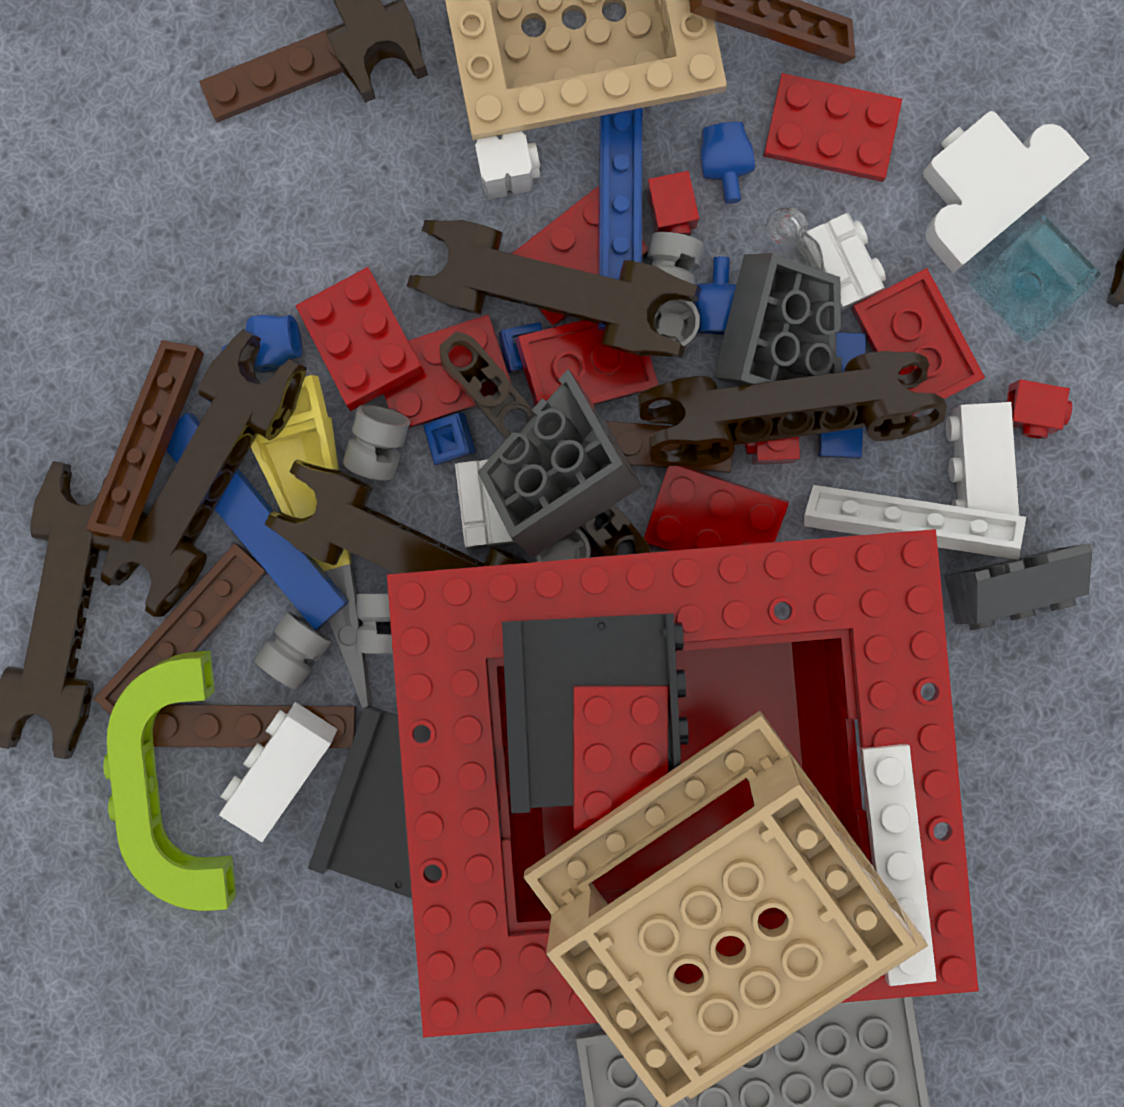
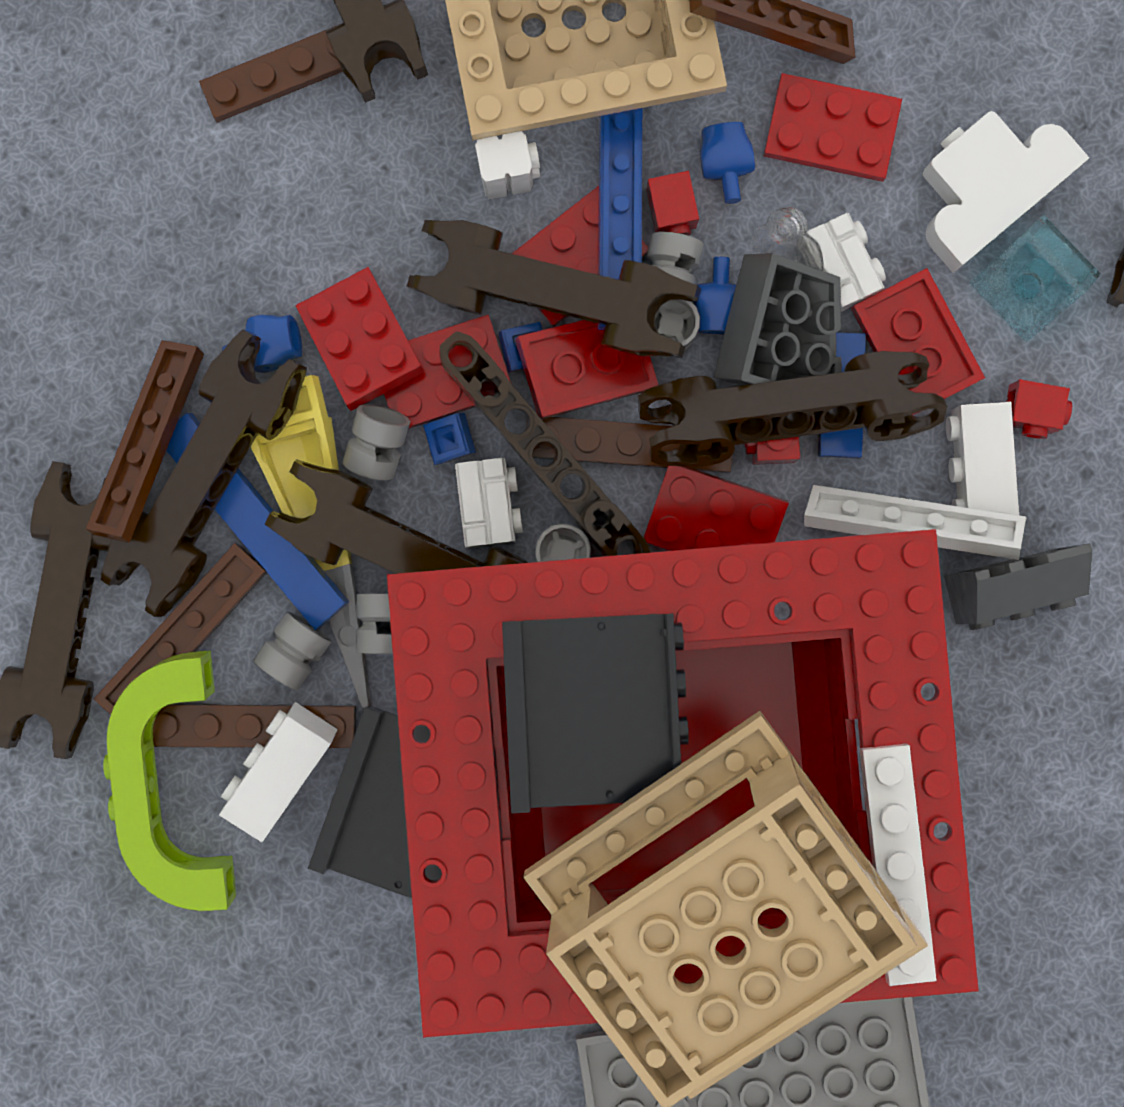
(557, 470): dark grey wedge -> none
(616, 746): red plate -> none

